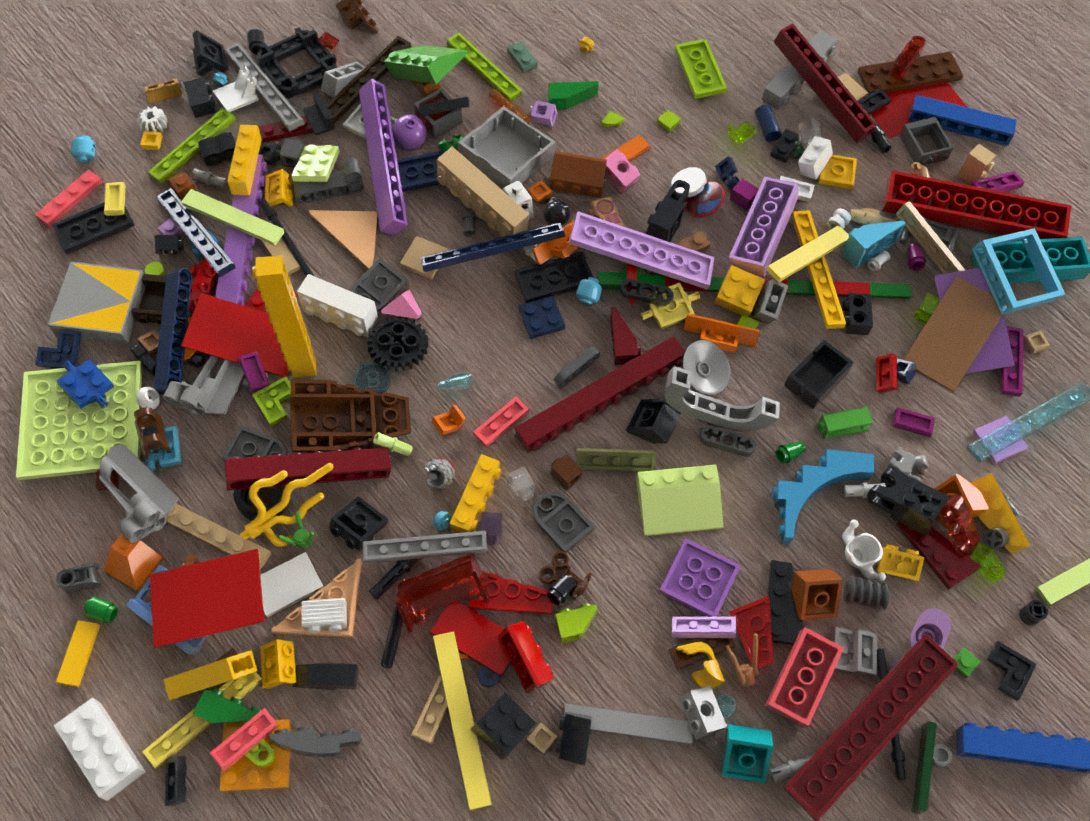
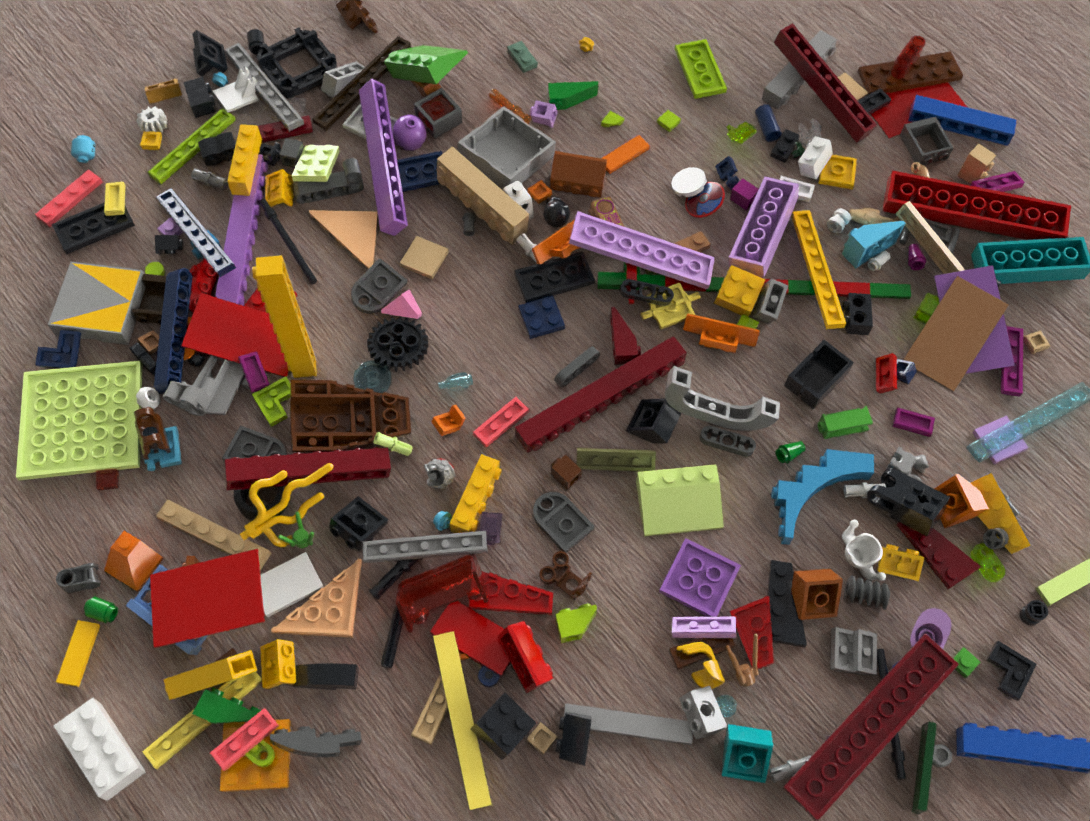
(85, 384): blue plate -> none
(152, 500): light grey panel -> none
(175, 781): black plate -> none
(180, 184): dark orange slope -> none
(232, 217): yellowish green tile -> none
(281, 249): tan tile -> none
(319, 116): black panel -> none
(324, 615): white brick -> none
(328, 41): clear red tile -> none
(338, 306): white brick -> none
(443, 106): black axle -> none
(444, 145): green hair -> none
(485, 68): lime tile -> none
(492, 247): dark blue tile -> none
(521, 484): clear window -> none
(562, 589): black brick -> none
(589, 291): medium azure head -> none
(624, 179): bright pink brick -> none
(669, 213): black brick -> none
(708, 367): light grey hat -> none
(804, 677): coral brick -> none
(807, 254): light yellow tile -> none
(879, 138): black pin -> none
(960, 525): clear red beam -> none
(998, 282): medium azure window -> none

